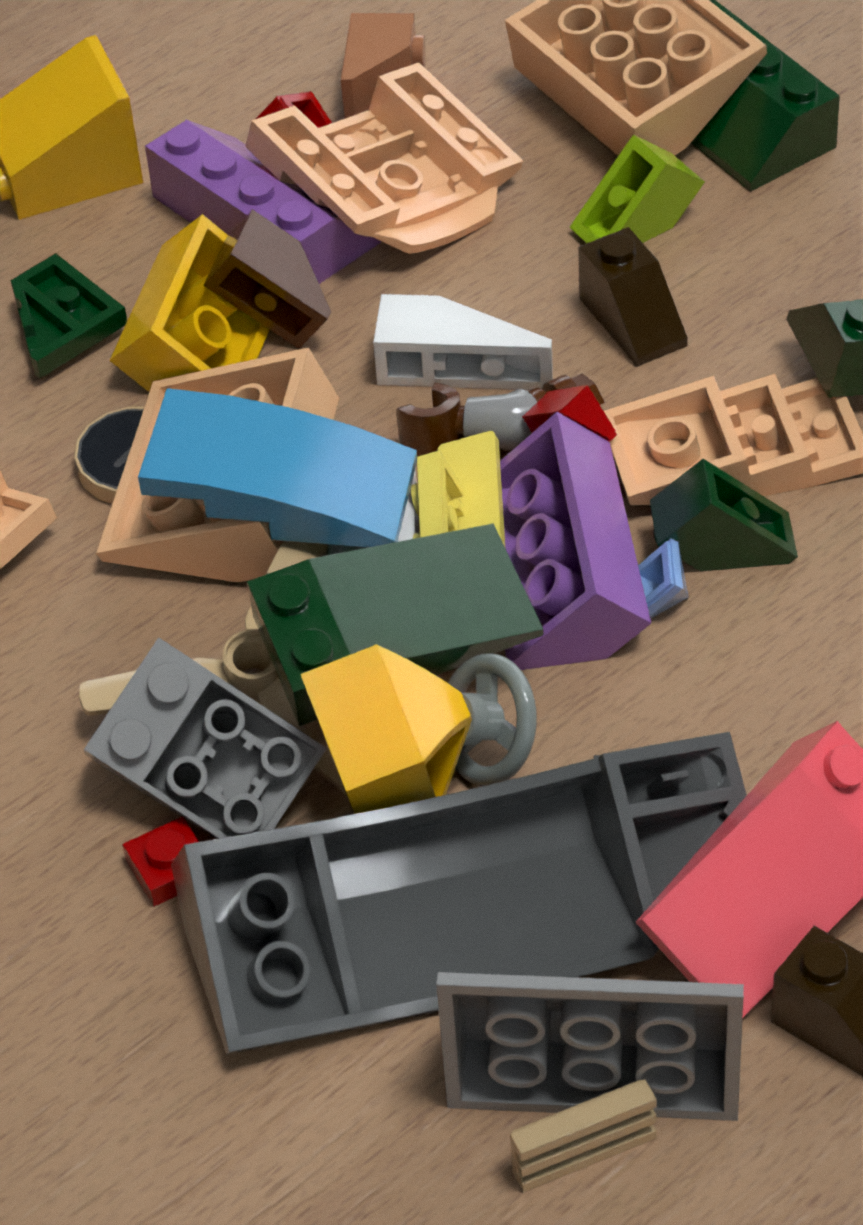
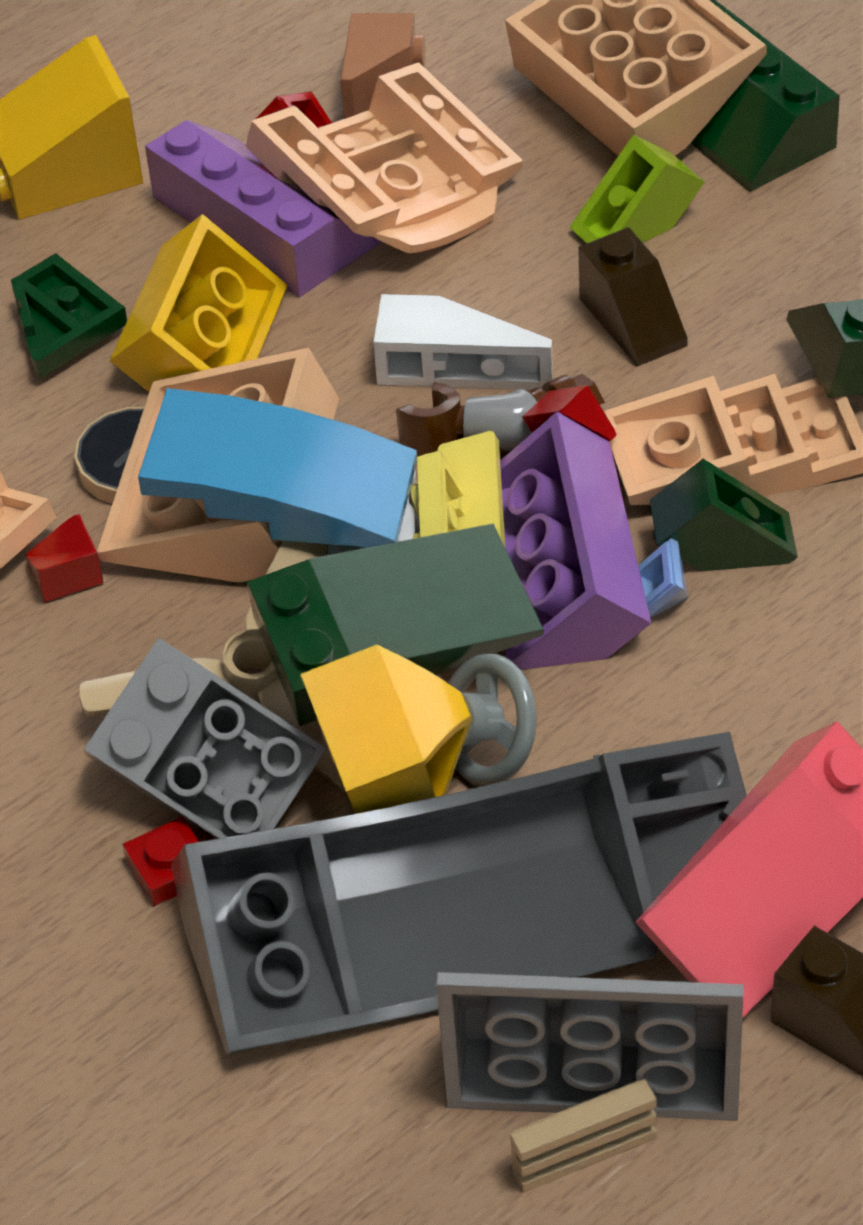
(65, 561): none -> red slope
(269, 280): reddish brown slope -> none

